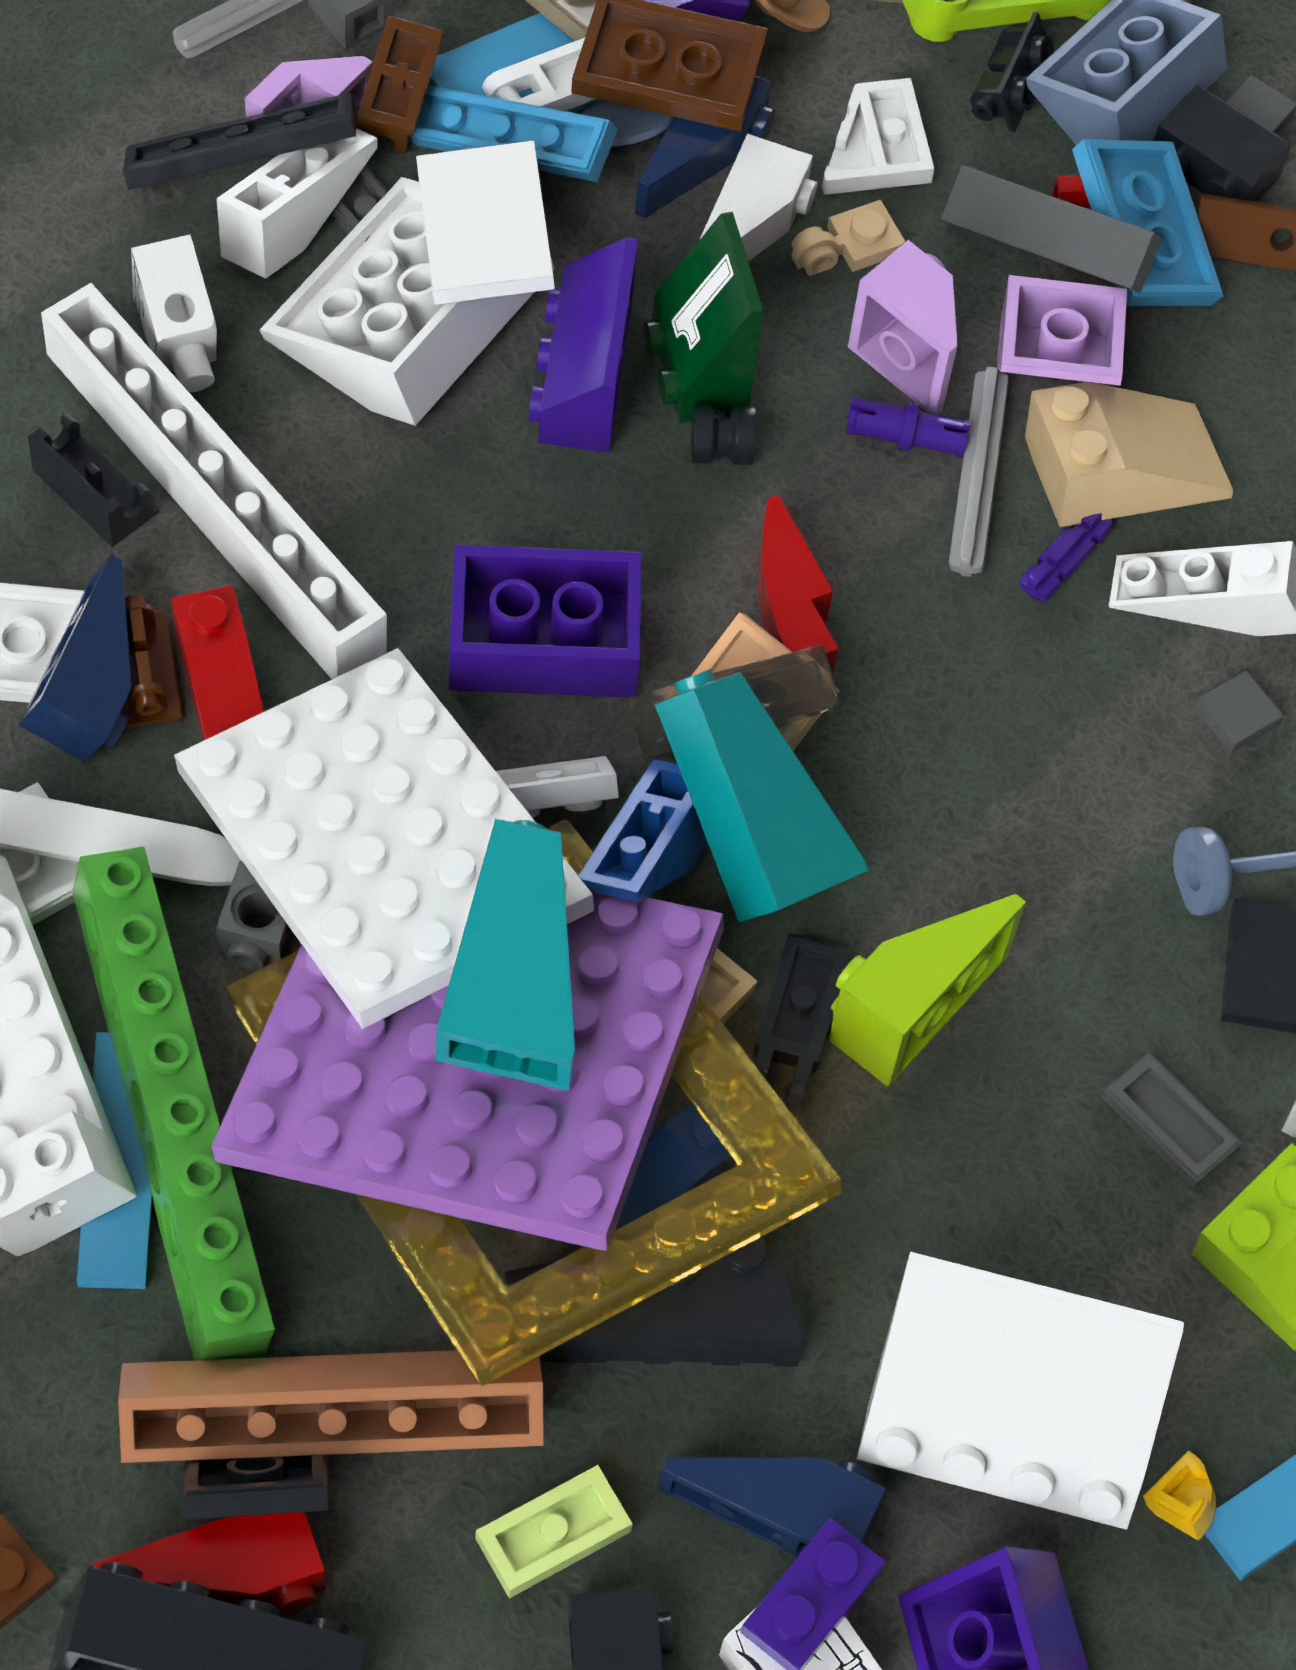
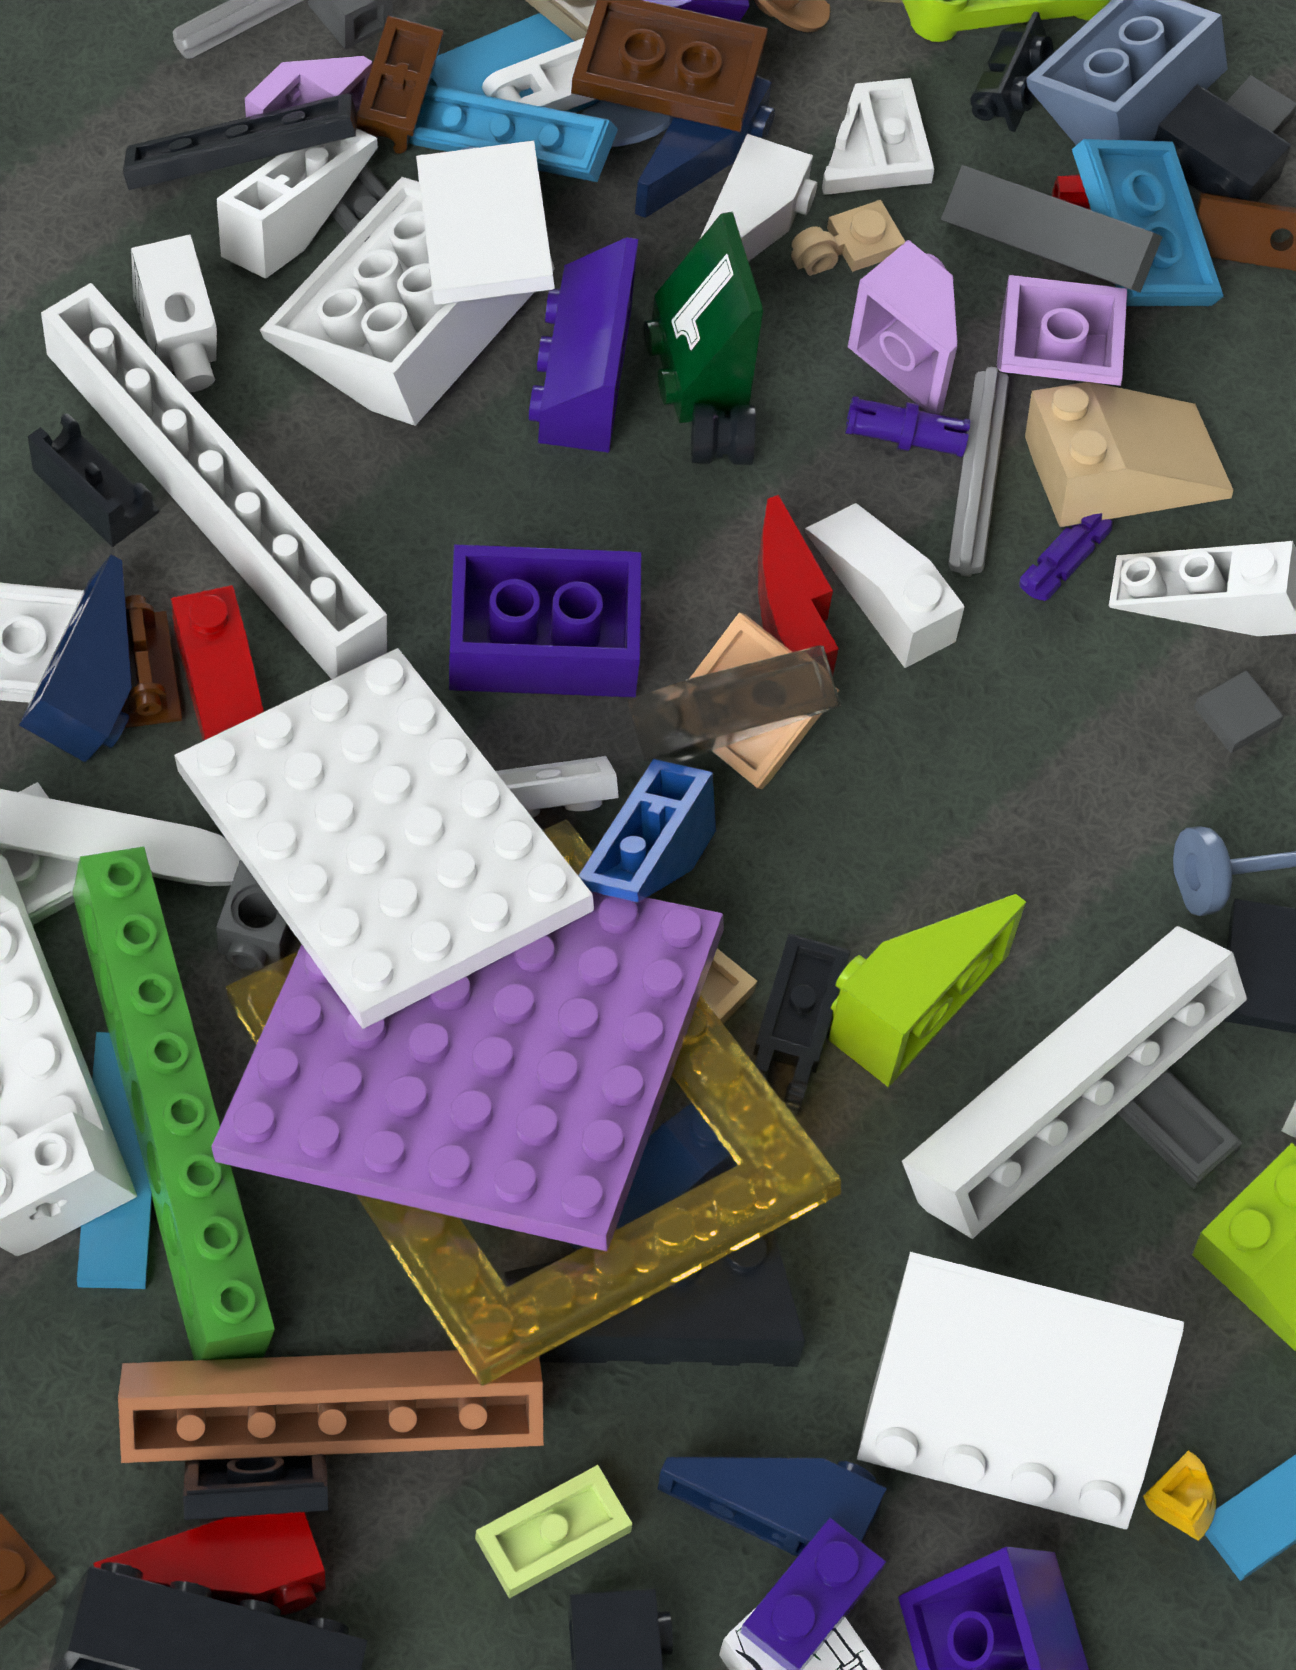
(512, 971): teal slope -> none
(754, 798): teal slope -> none
(890, 583): none -> white slope
(1074, 1081): none -> white brick

